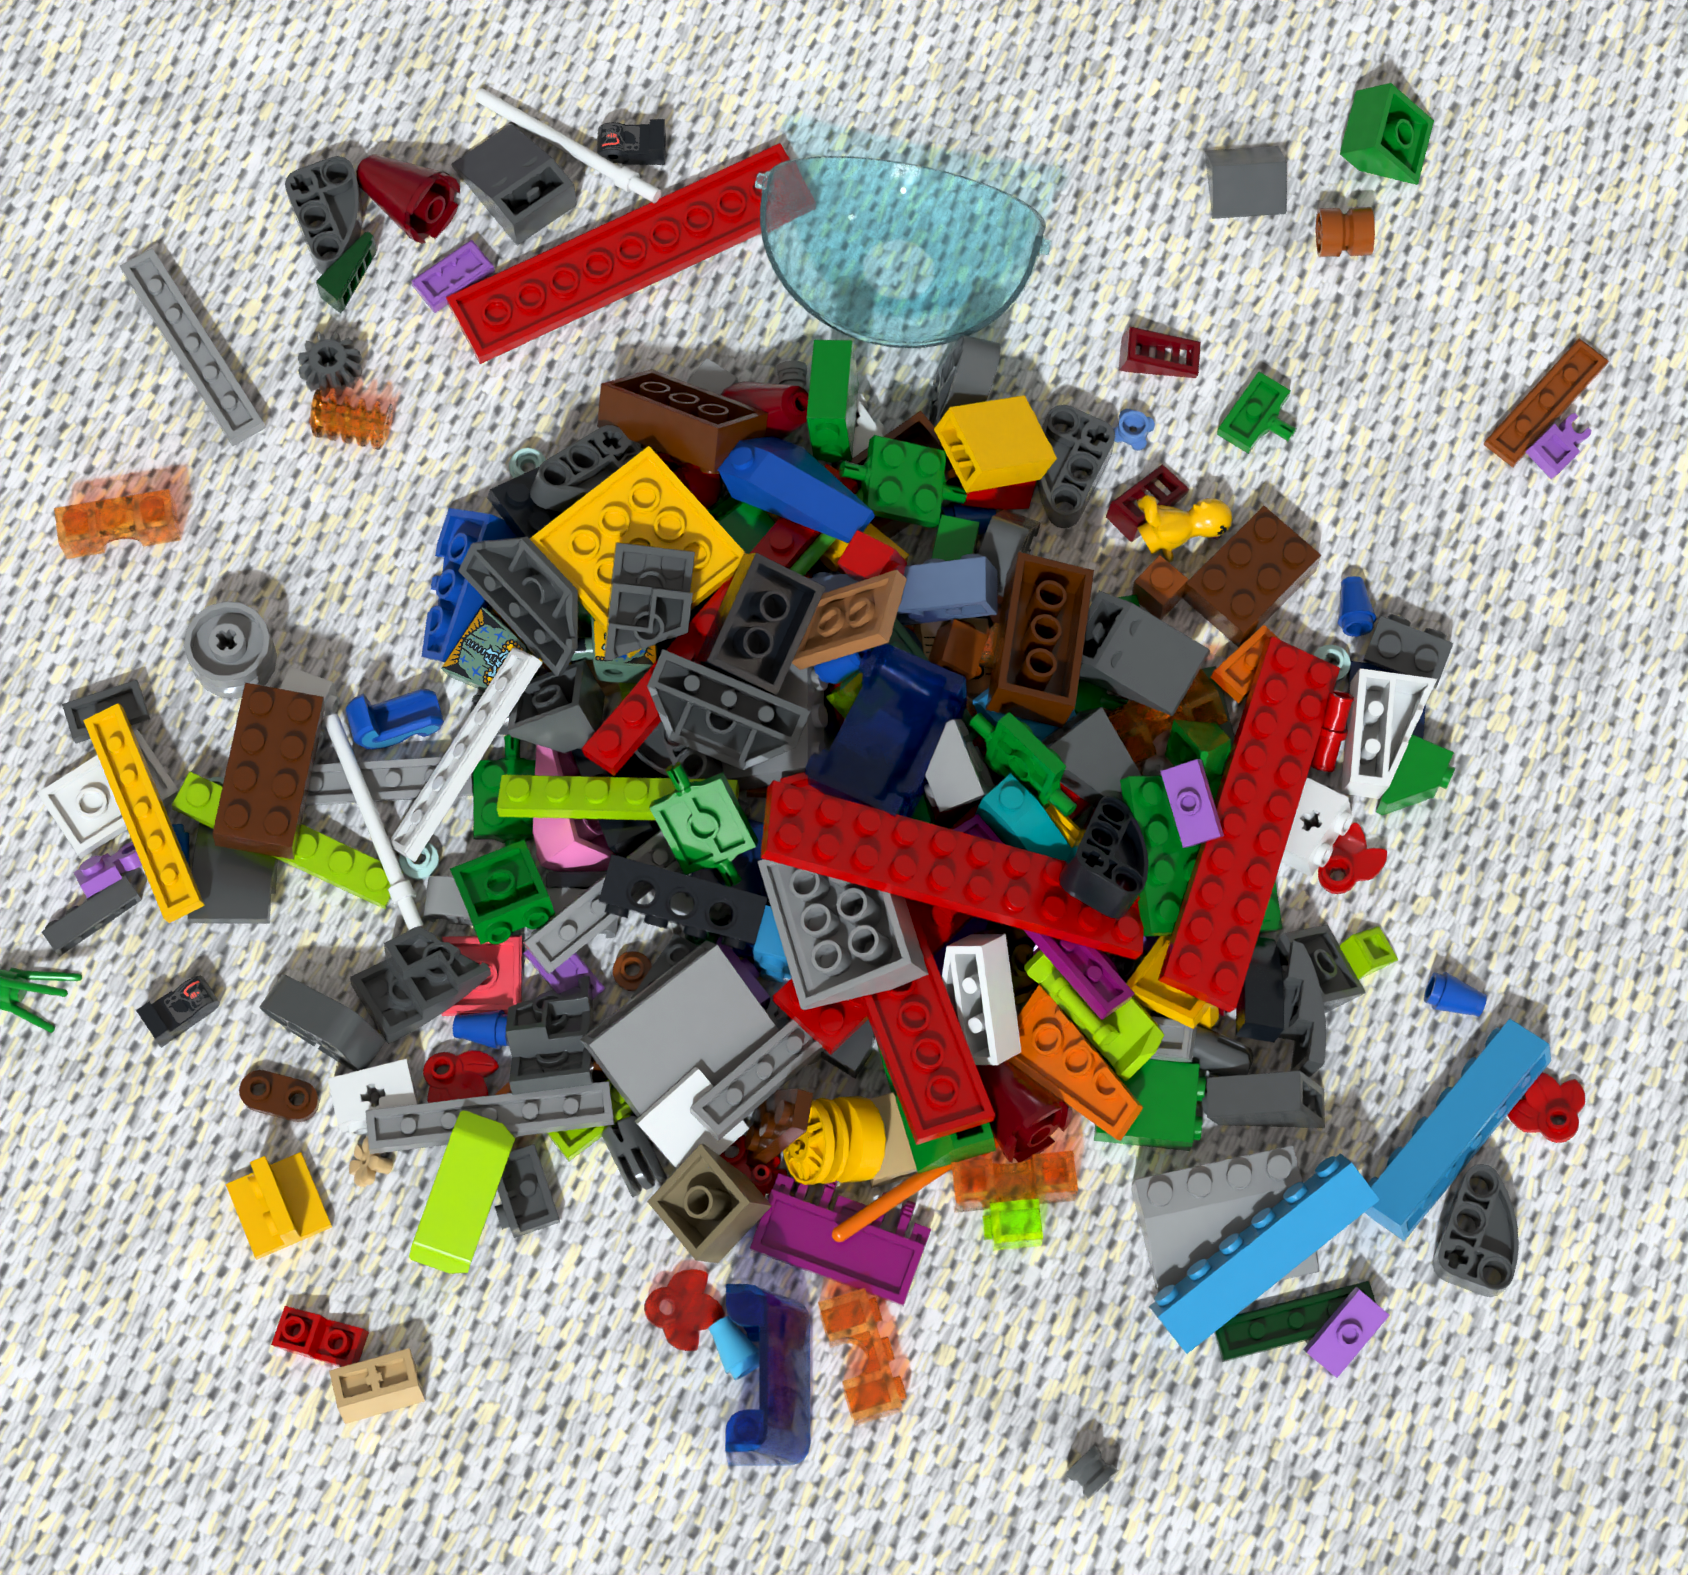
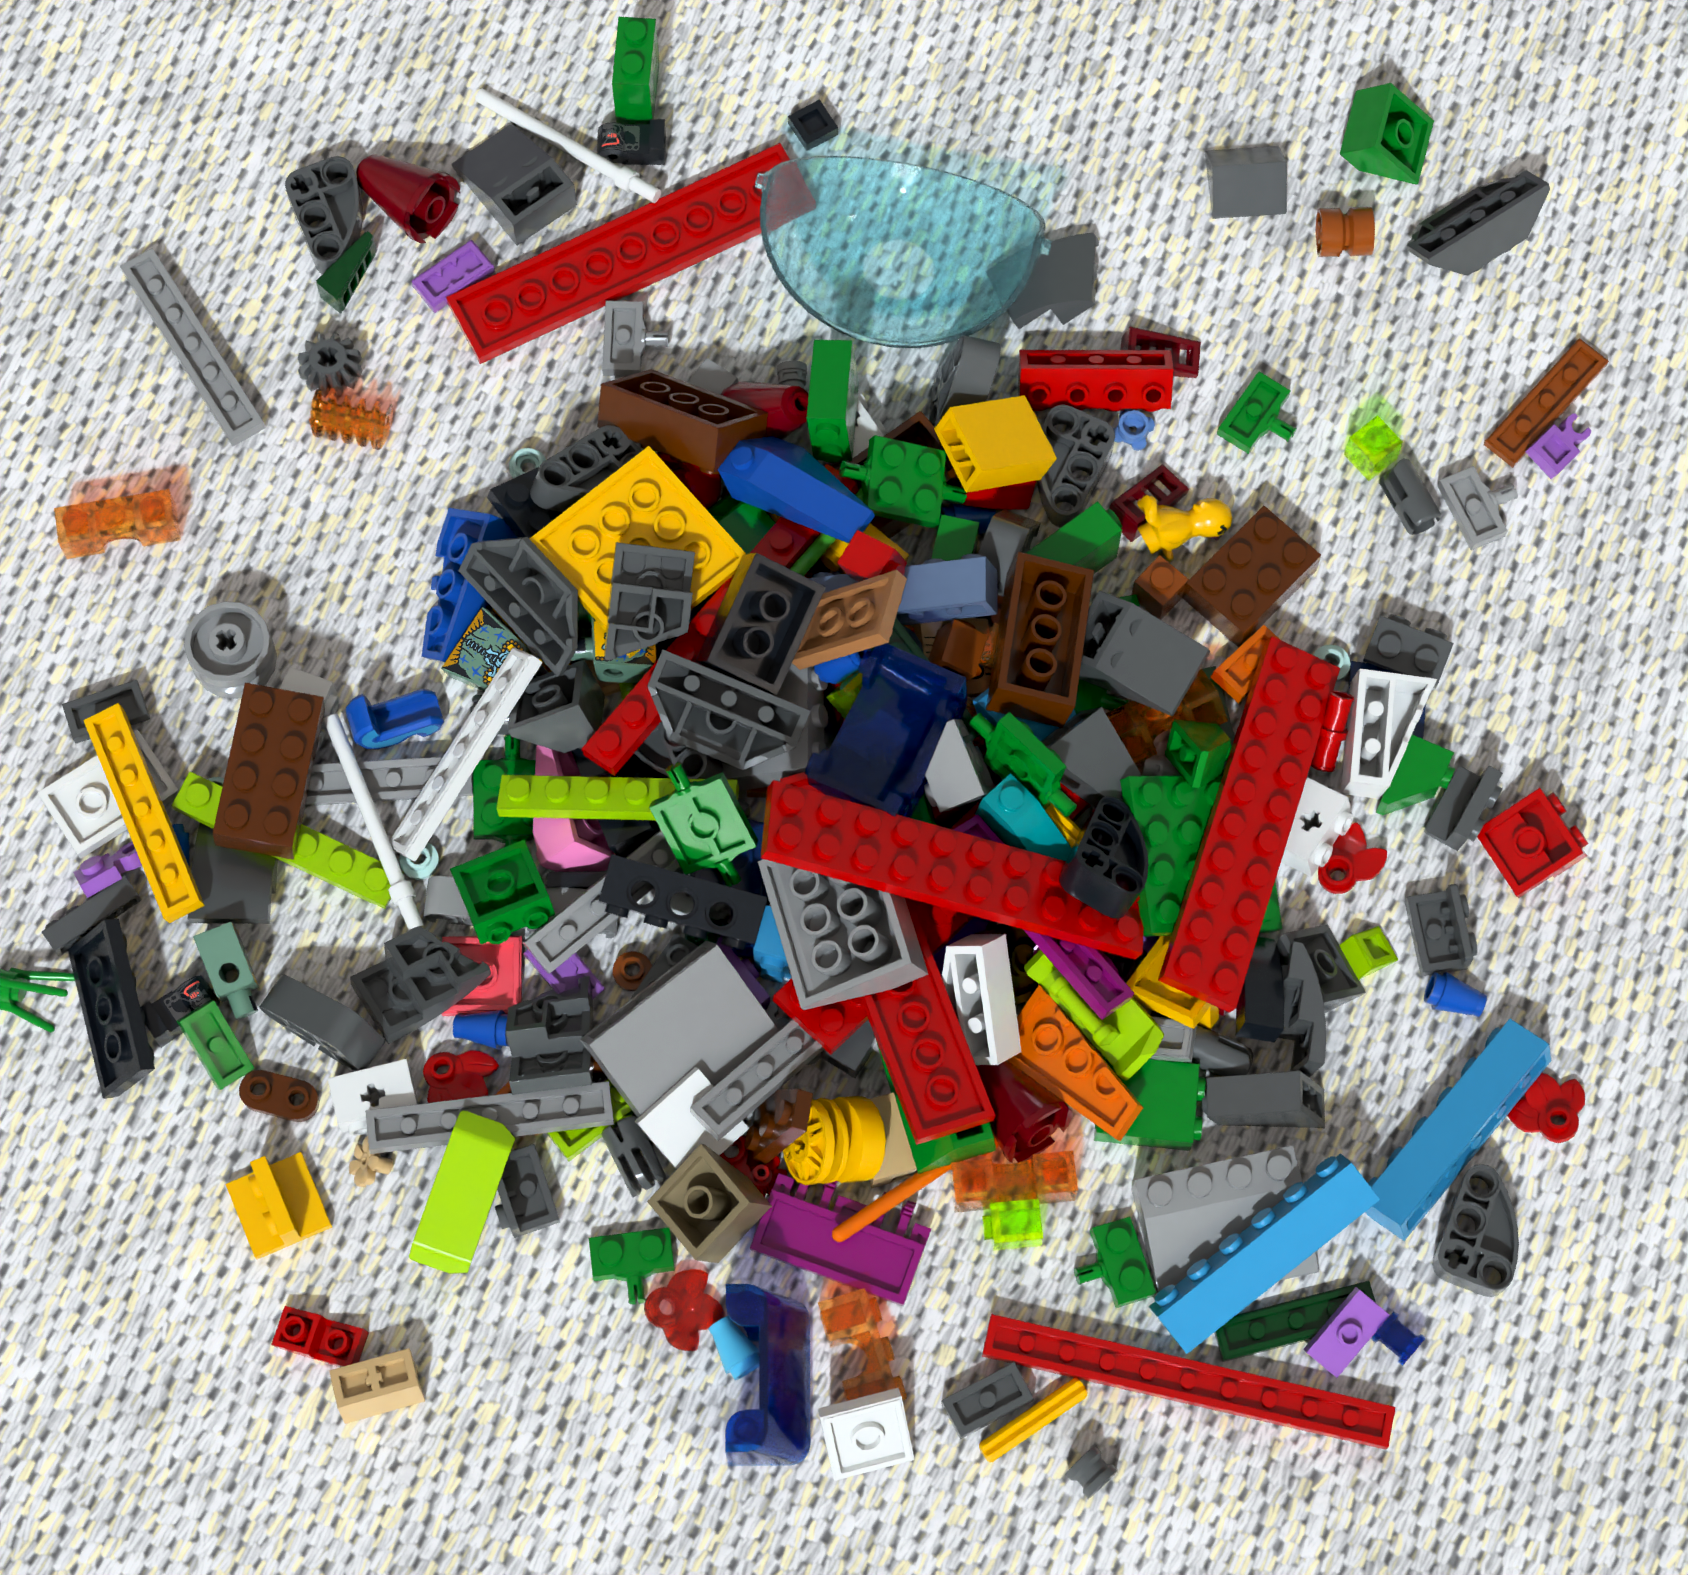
(111, 1008): none -> black plate
(215, 1044): none -> green plate
(221, 952): none -> sand green torso
(627, 338): none -> light grey plate
(632, 1258): none -> green plate
(635, 70): none -> green brick
(813, 125): none -> black plate
(866, 1434): none -> white tile
(987, 1400): none -> dark grey plate
(1033, 1420): none -> yellow axle
(1060, 282): none -> dark grey slope
(1085, 541): none -> green brick
(1096, 379): none -> red brick
(1118, 1263): none -> green plate
(1189, 1381): none -> red plate
(1192, 803): medium lavender plate -> none
(1355, 608): blue cone -> none
(1373, 448): none -> clear neon green brick
(1398, 1338): none -> clear blue bush
(1410, 497): none -> dark grey arm
(1441, 931): none -> dark grey bracket
(1461, 805): none -> dark grey bracket
(1476, 506): none -> light grey plate
(1480, 224): none -> dark grey wedge
(1532, 841): none -> red plate

